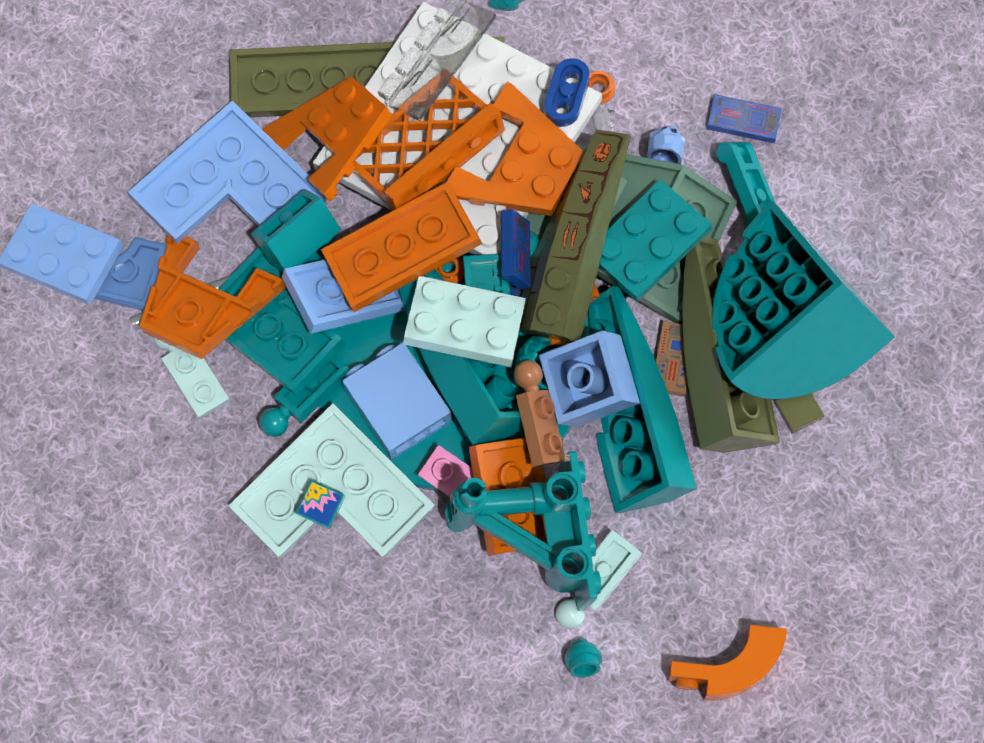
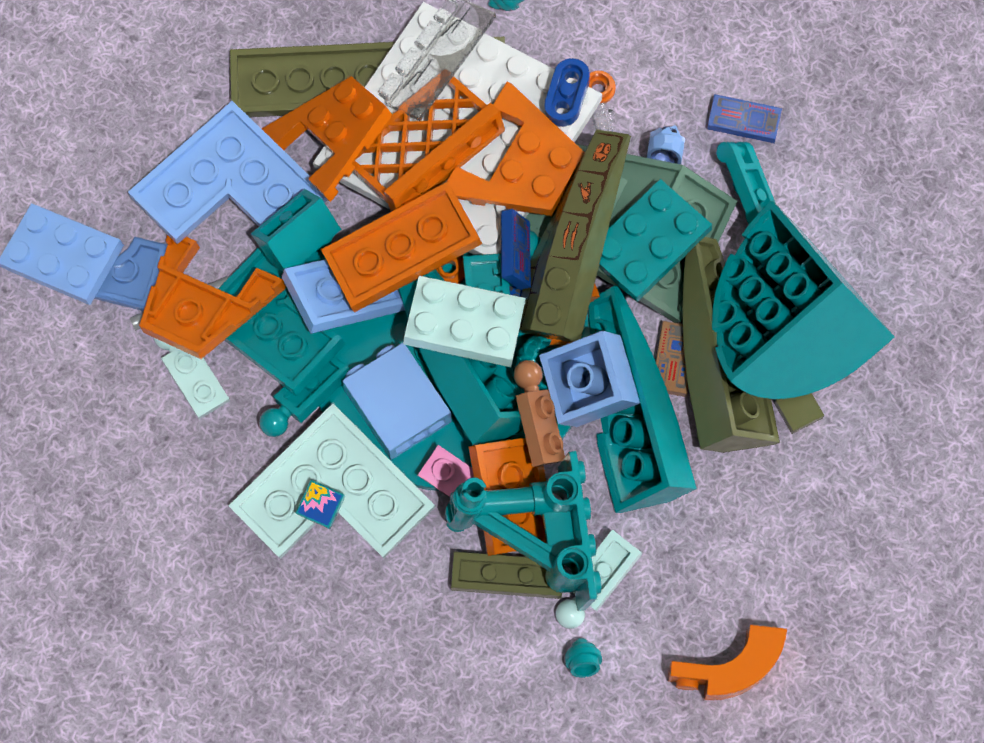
(500, 575): none -> olive plate

